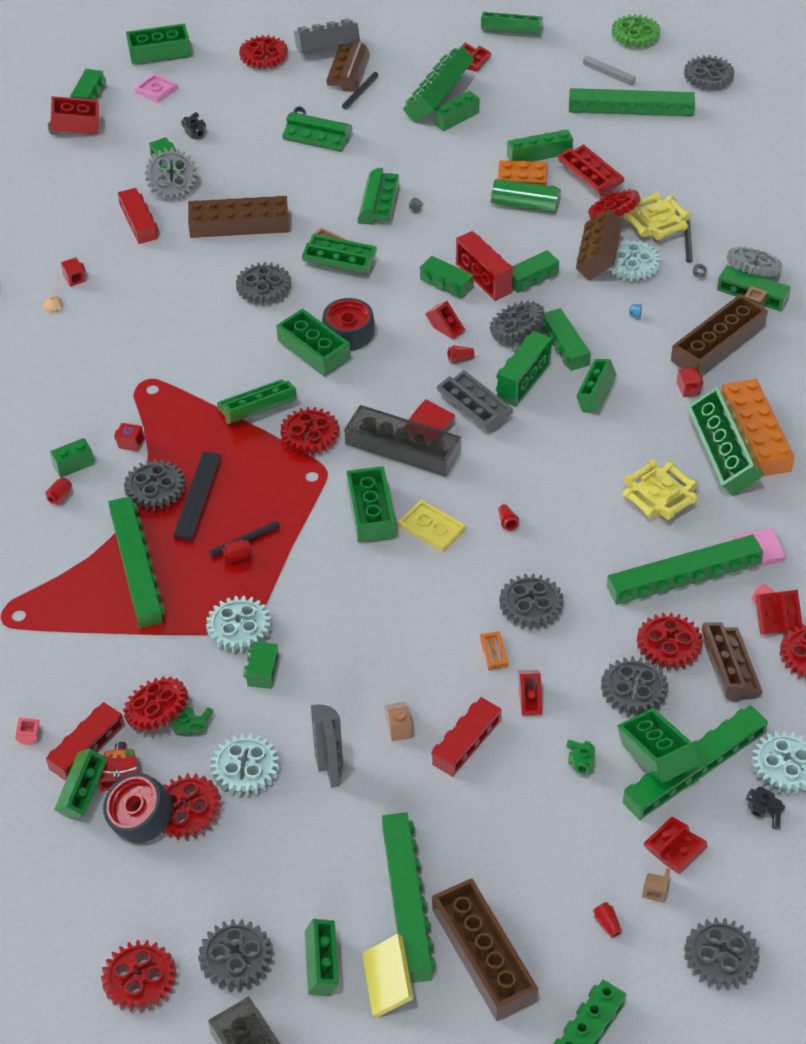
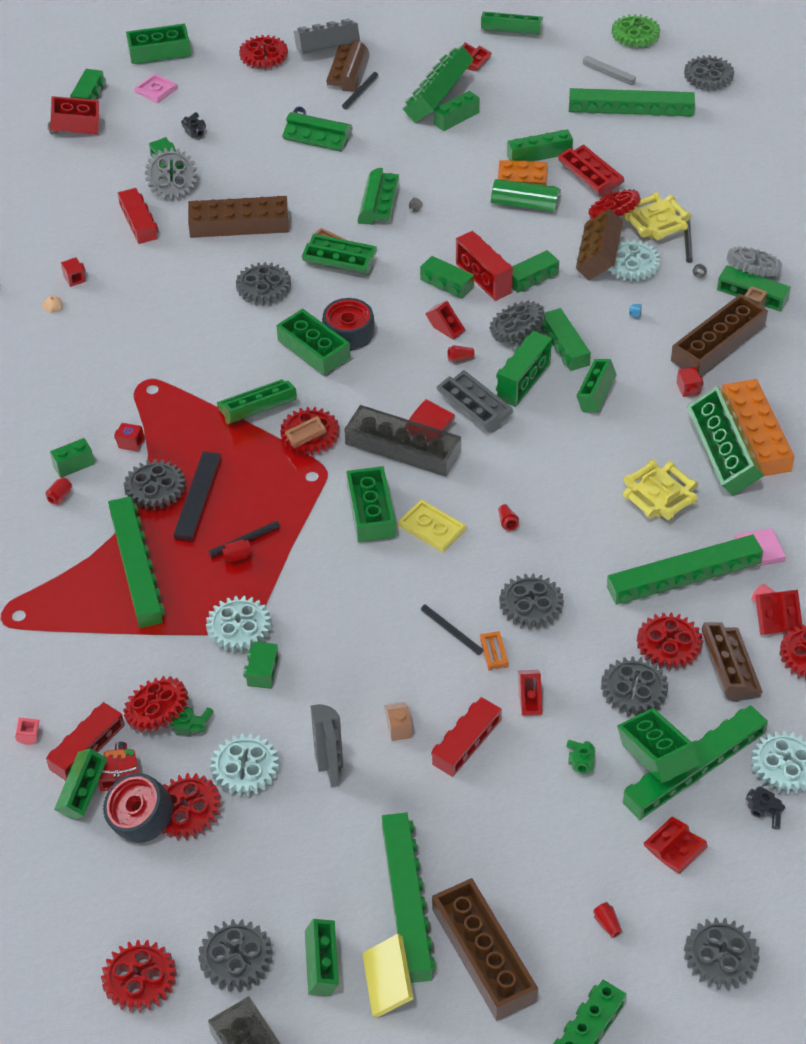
(305, 432): none -> nougat tile
(451, 629): none -> black bar
(656, 886): medium nougat panel -> none

